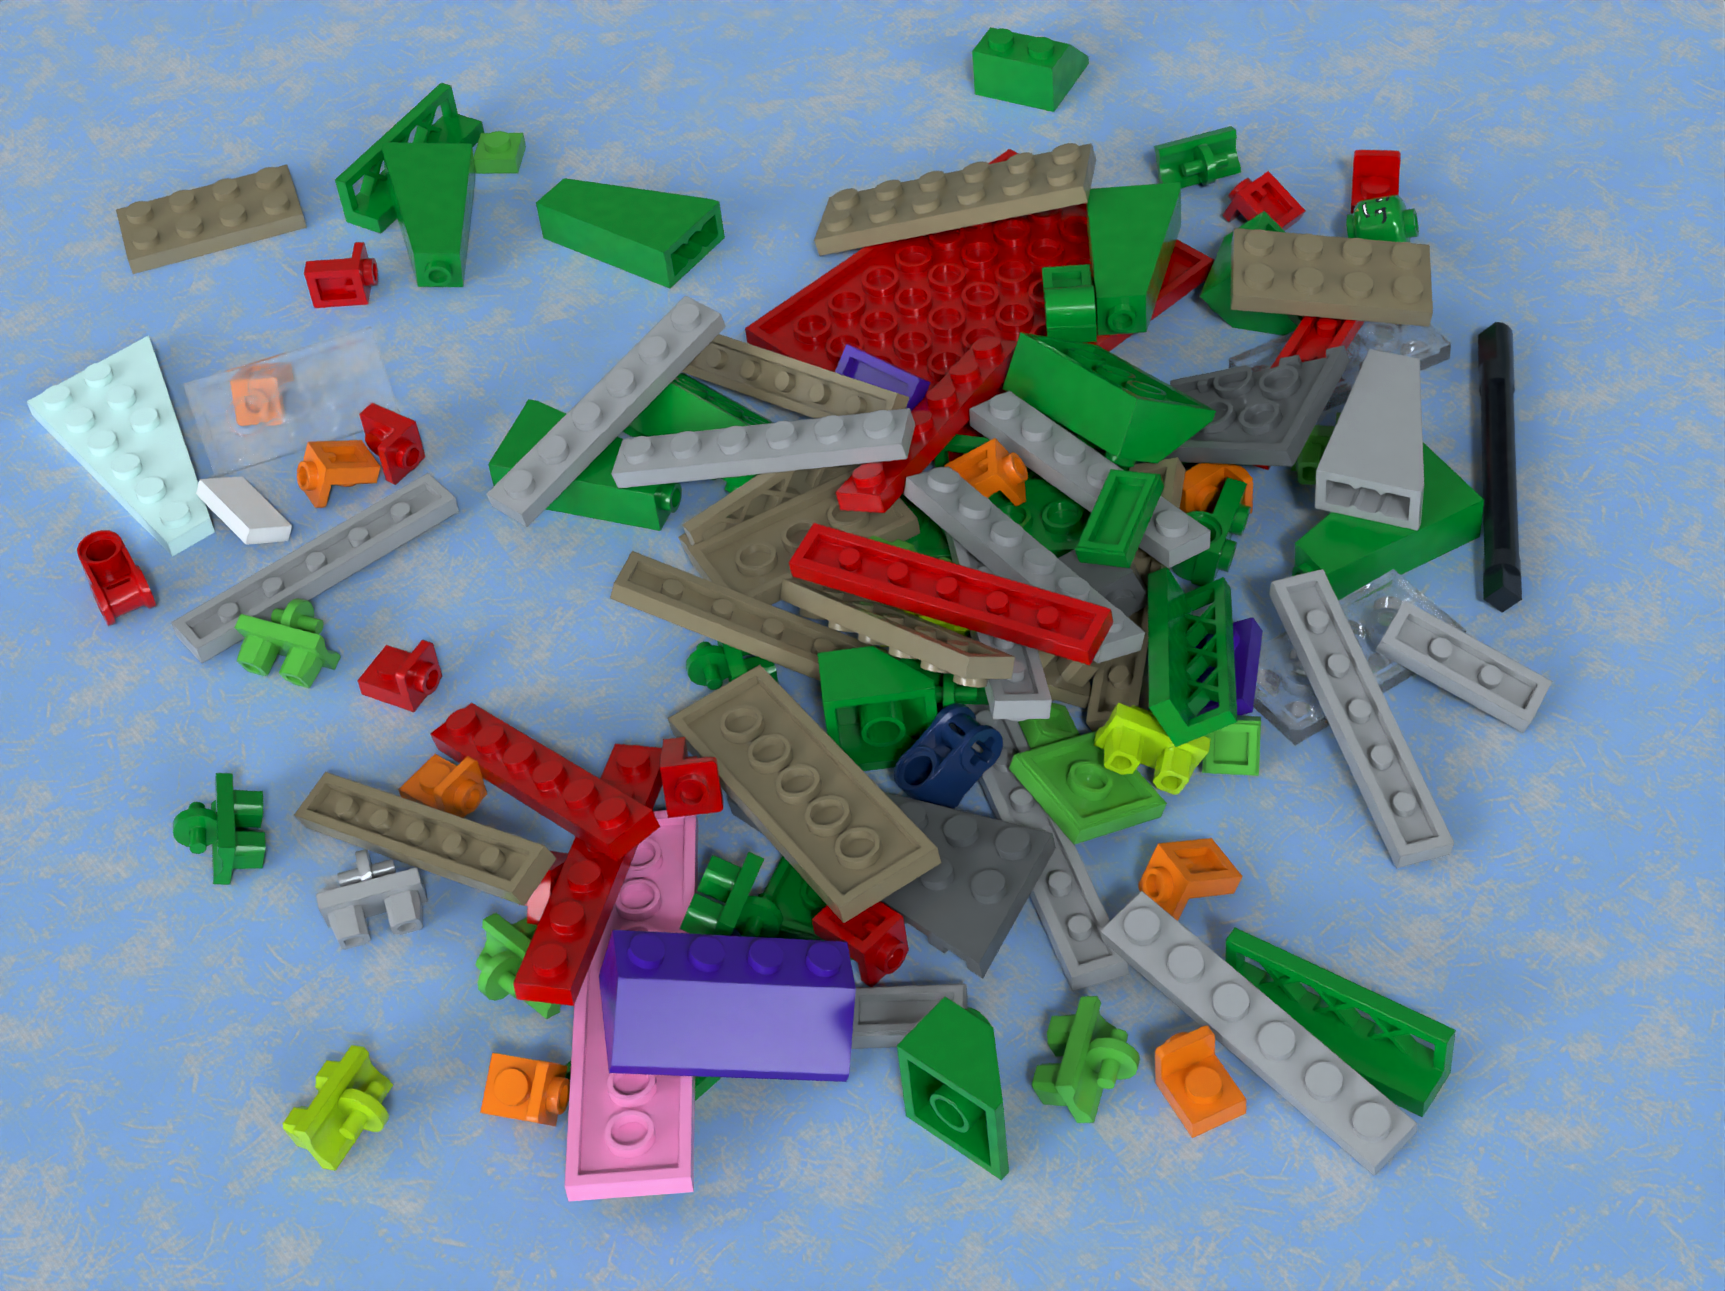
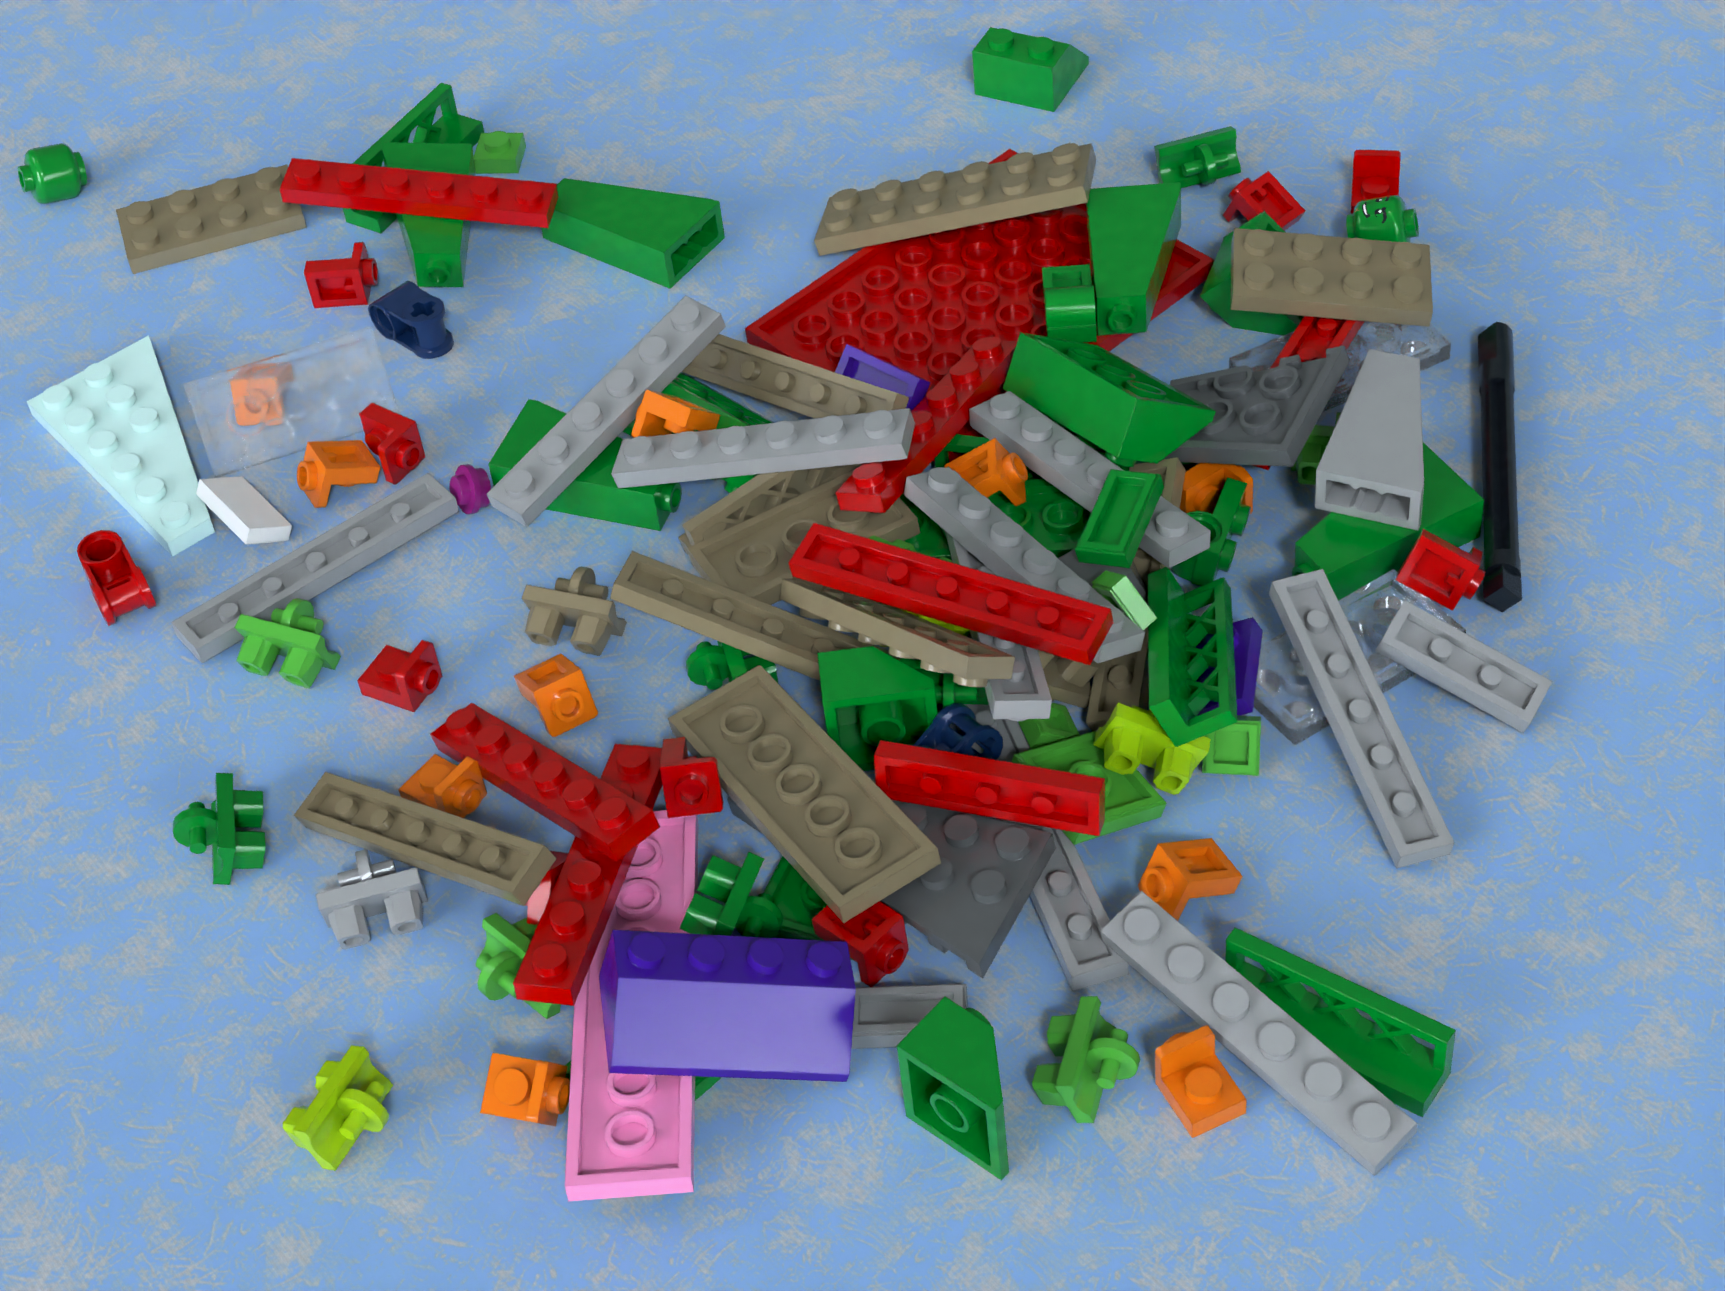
(52, 173): none -> green head
(412, 320): none -> dark blue piece
(419, 193): none -> red plate
(470, 488): none -> magenta plate
(558, 694): none -> orange bracket
(575, 604): none -> dark tan hips
(668, 413): none -> orange bracket
(991, 787): none -> red plate
(1124, 596): none -> tile
(1441, 570): none -> red bracket

